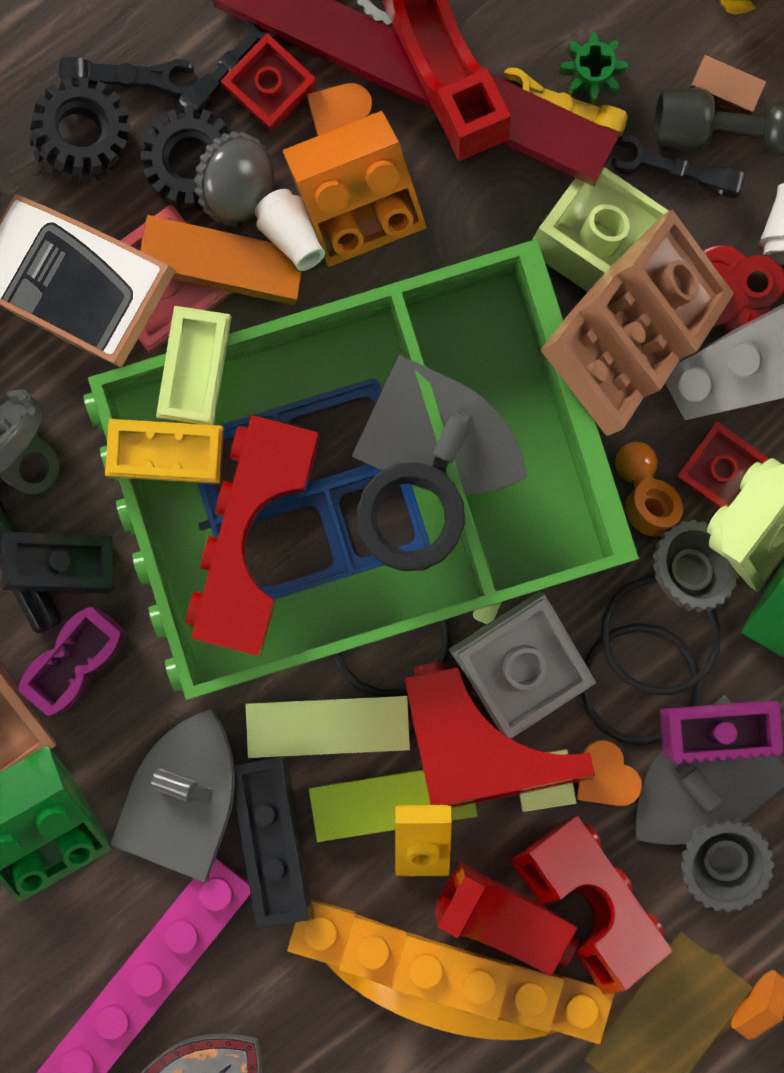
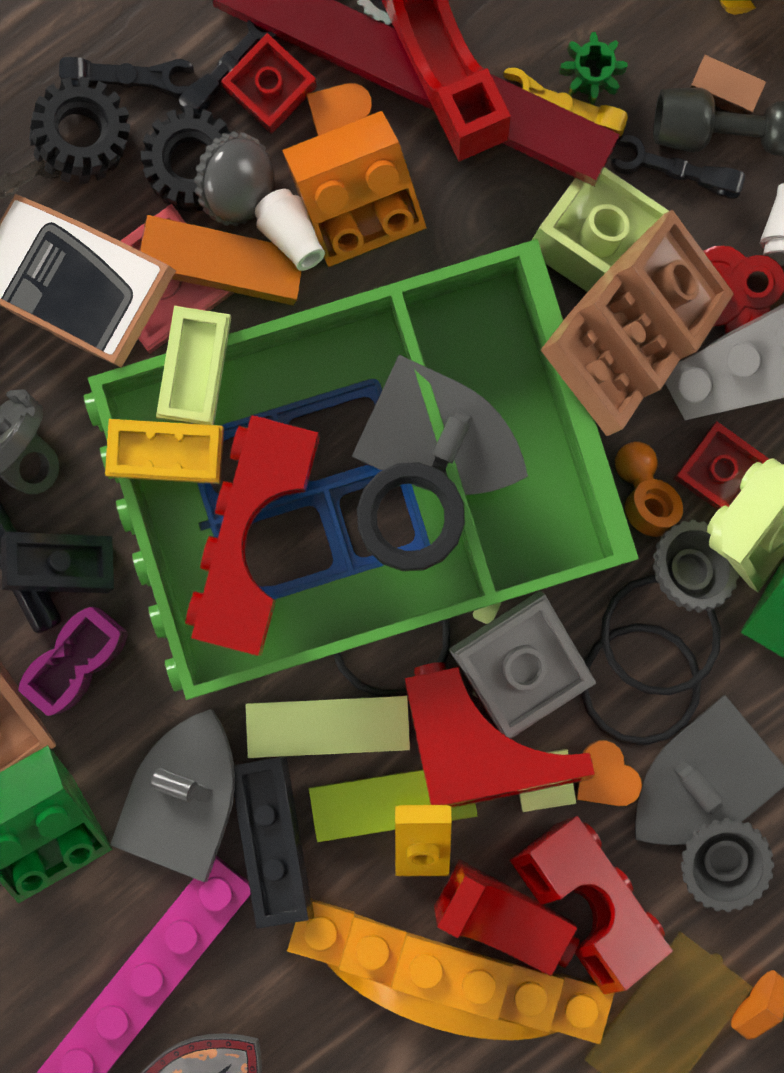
(721, 732): magenta brick -> none

